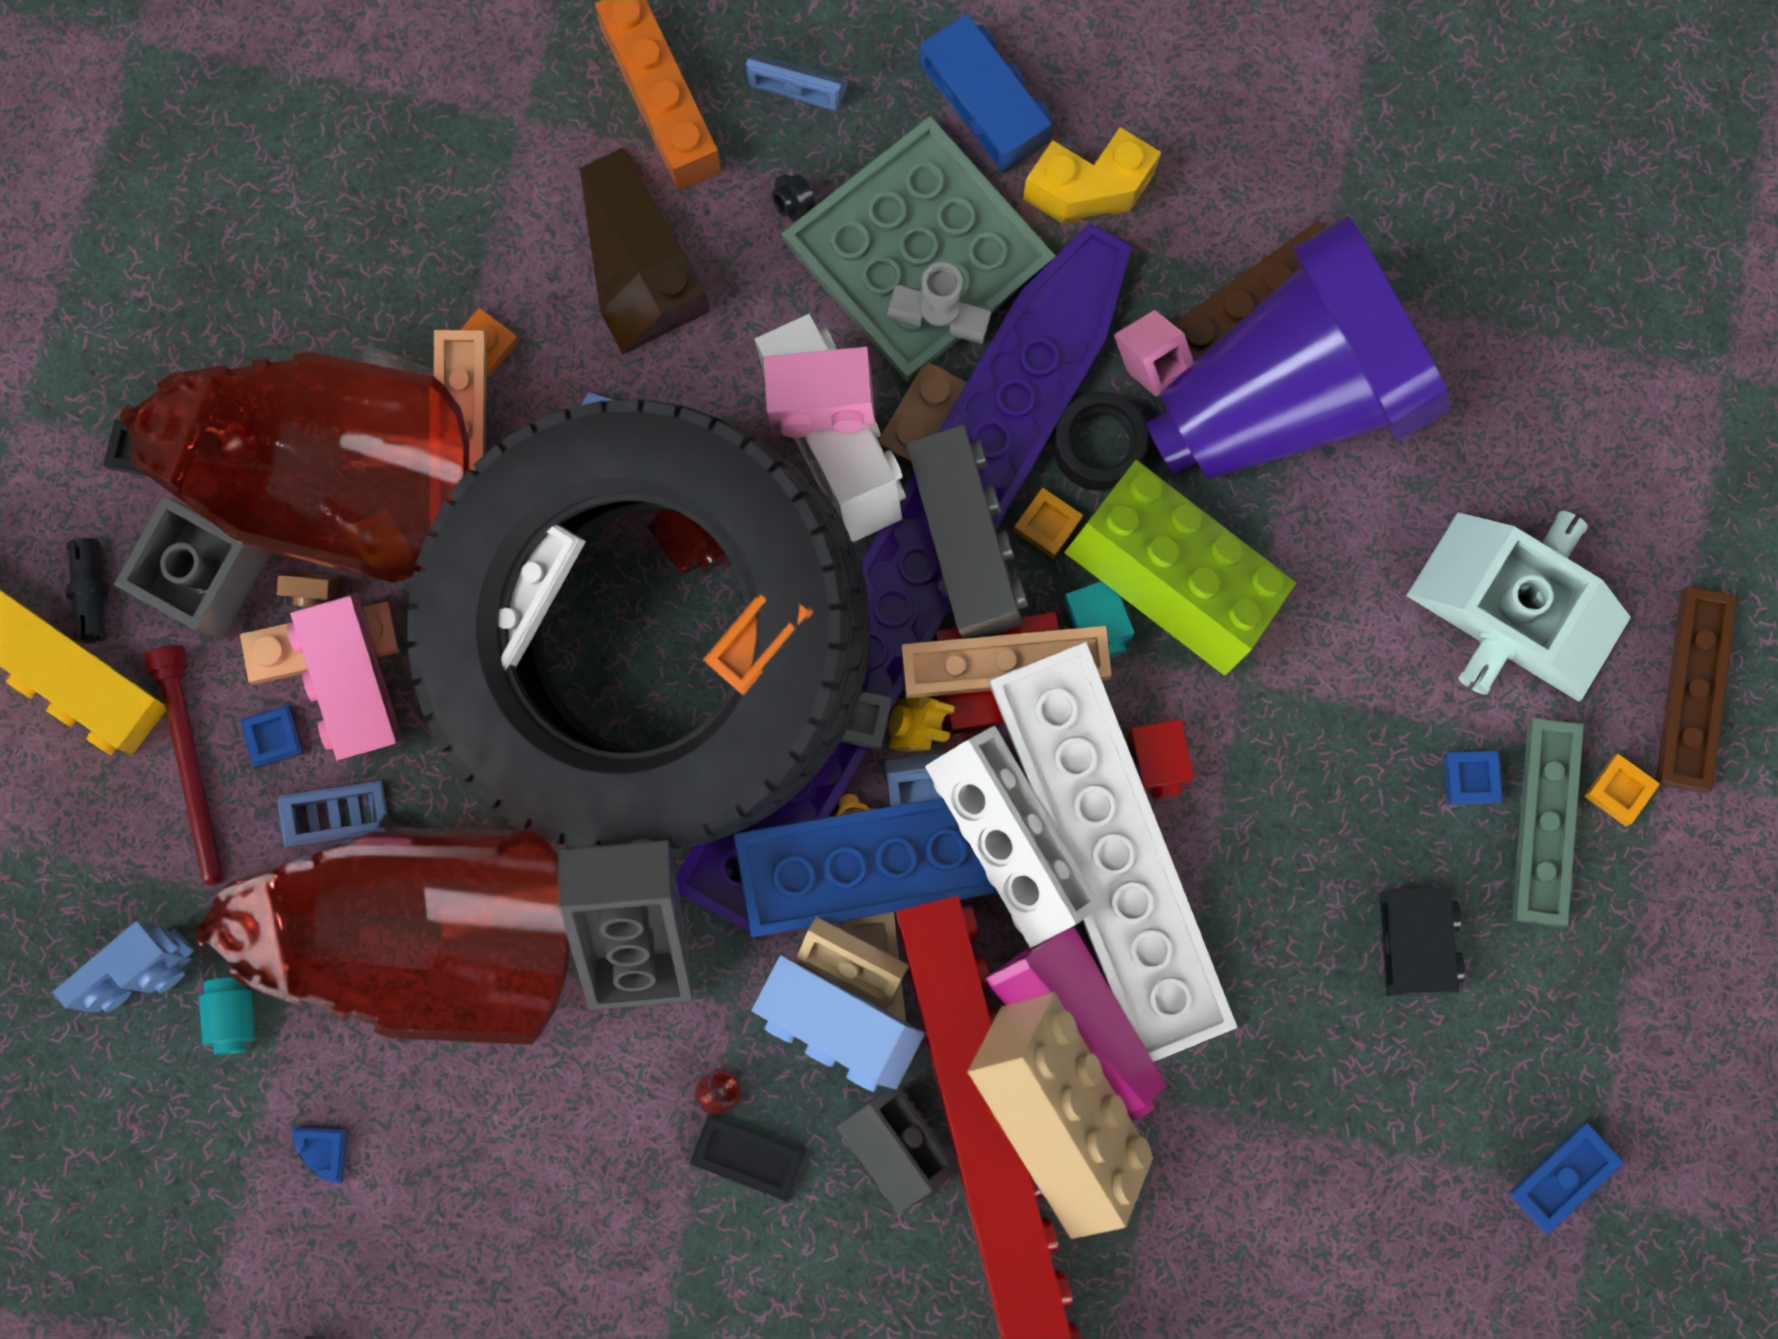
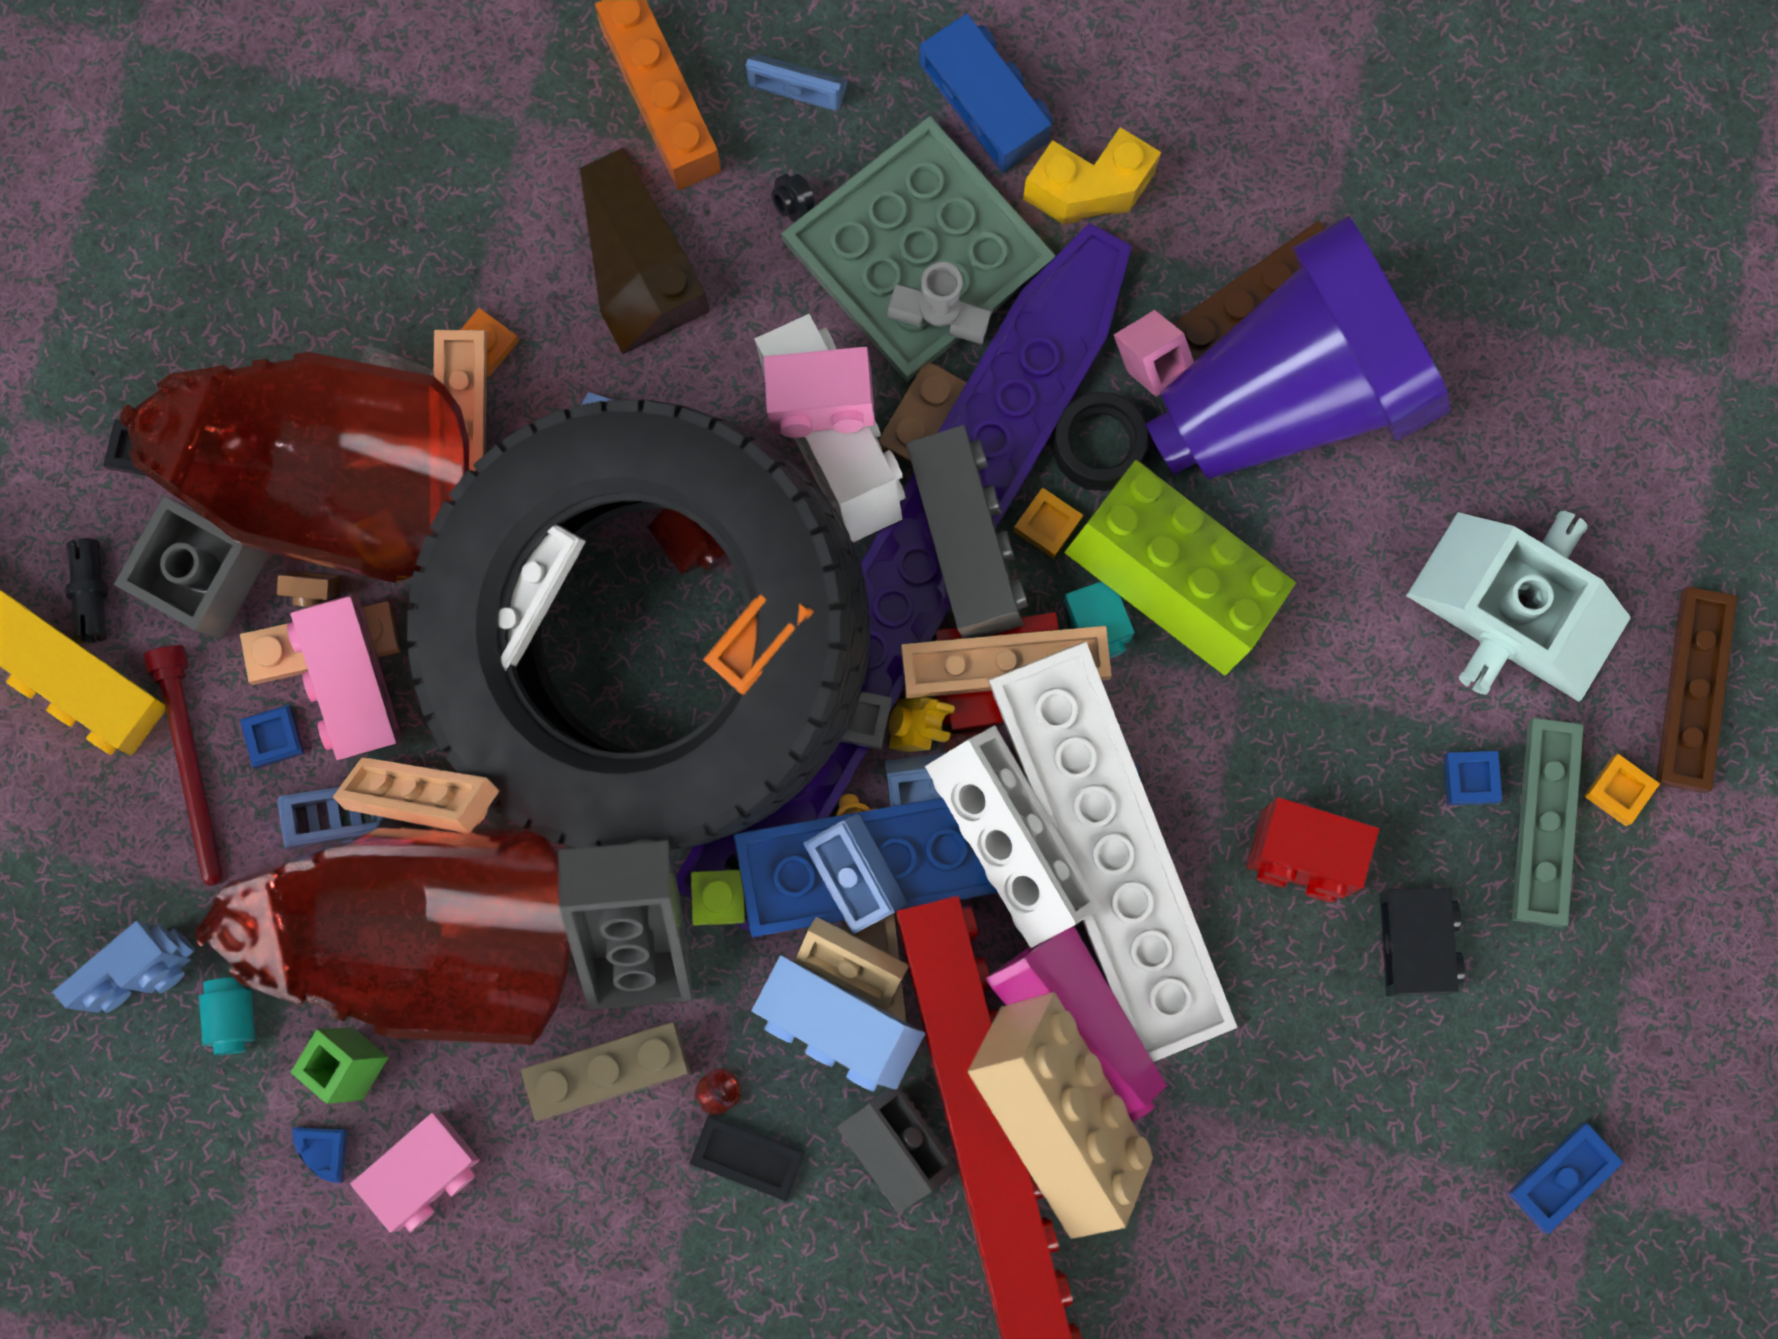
(339, 1065): none -> bright green brick
(416, 1174): none -> bright pink brick
(417, 794): none -> light nougat plate
(606, 1071): none -> dark tan brick
(717, 898): none -> lime plate
(855, 873): none -> medium blue slope
(1161, 758): red brick -> none
(1311, 850): none -> red brick

